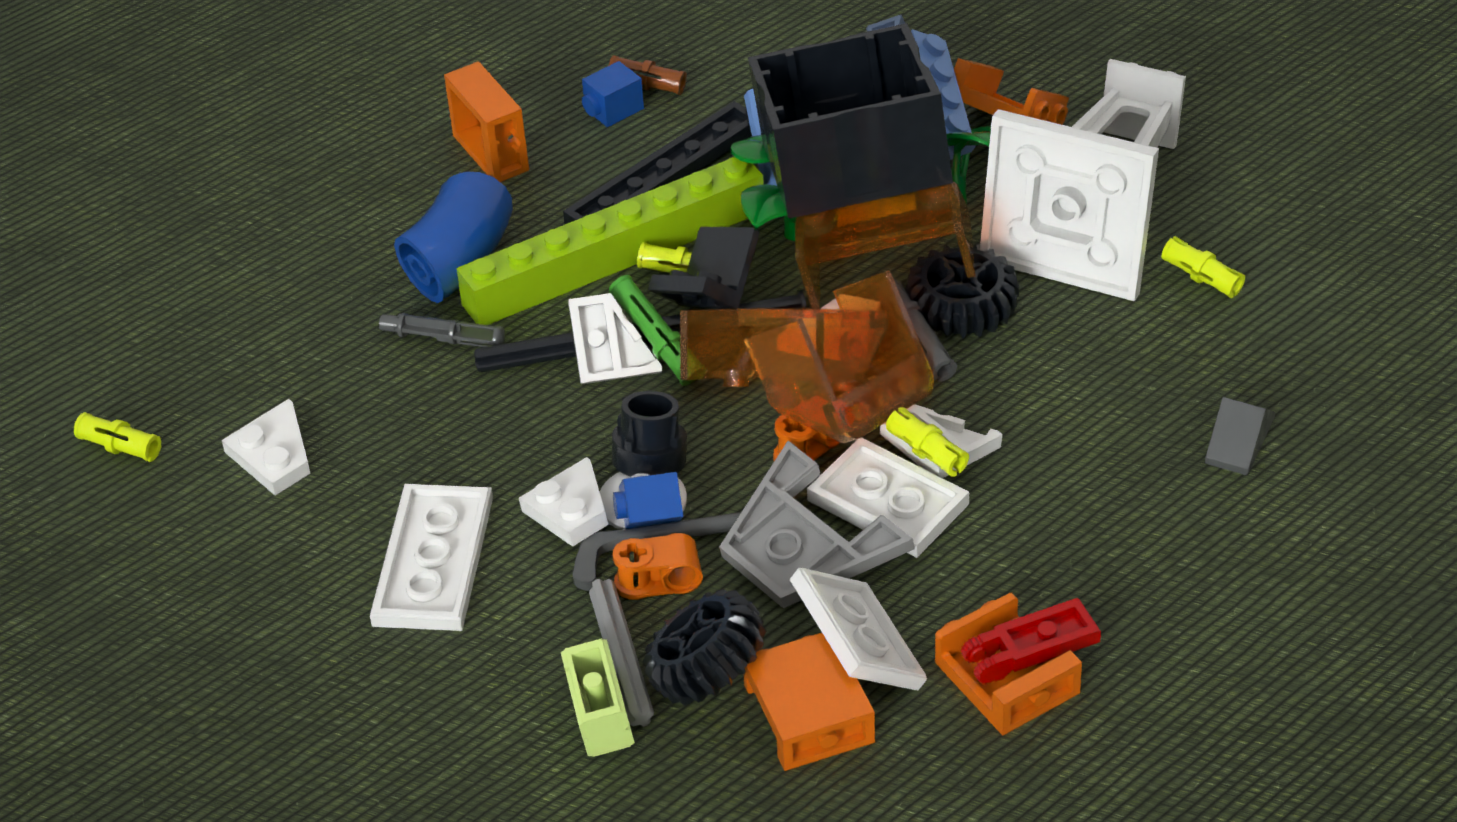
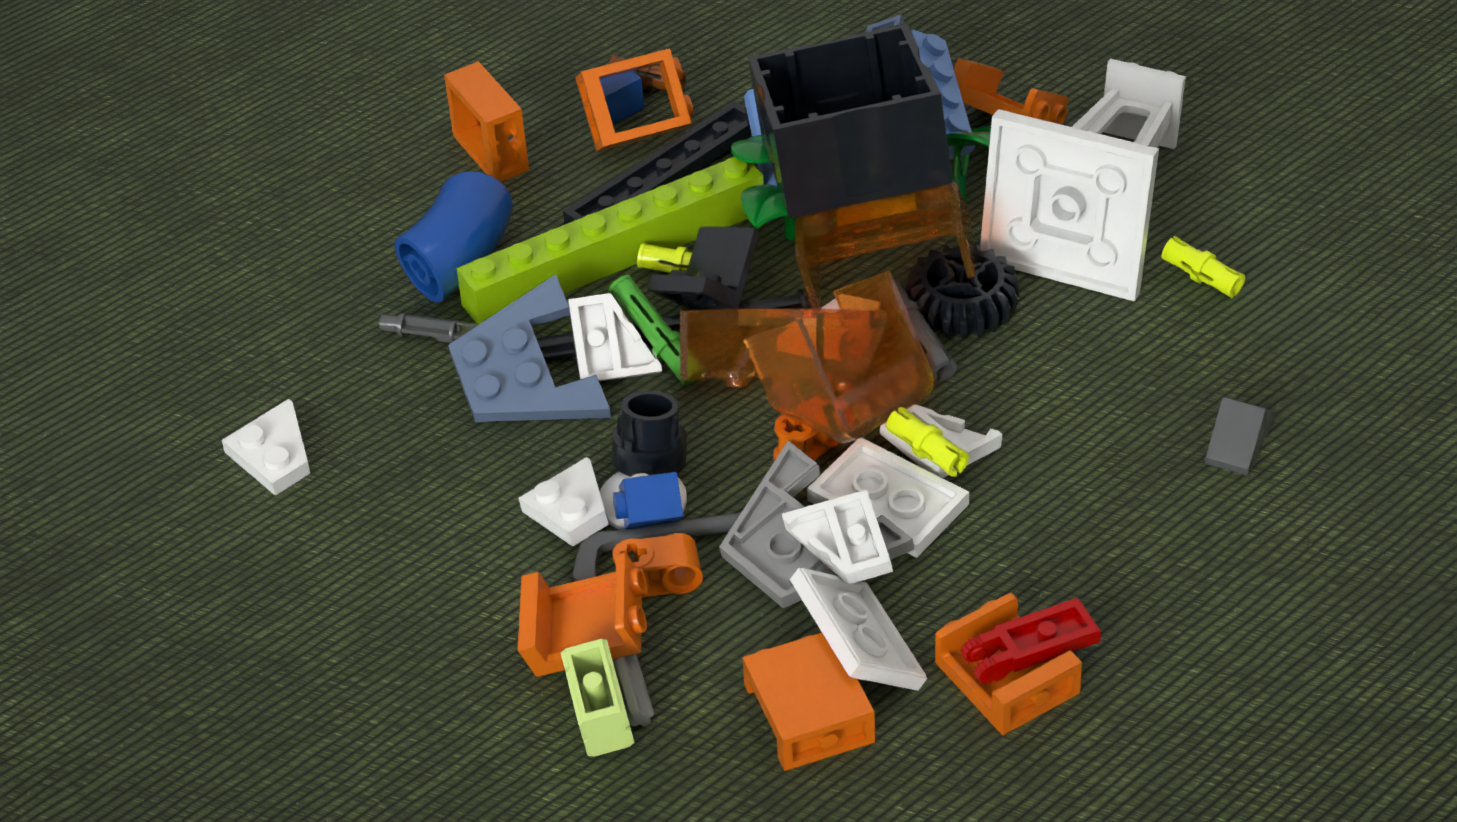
(138, 444): neon yellow pin -> none
(432, 557): white tile -> none
(507, 372): none -> sand blue wing
(581, 613): none -> orange panel
(597, 109): none -> orange window
(704, 647): black gear -> none
(842, 536): none -> white wing

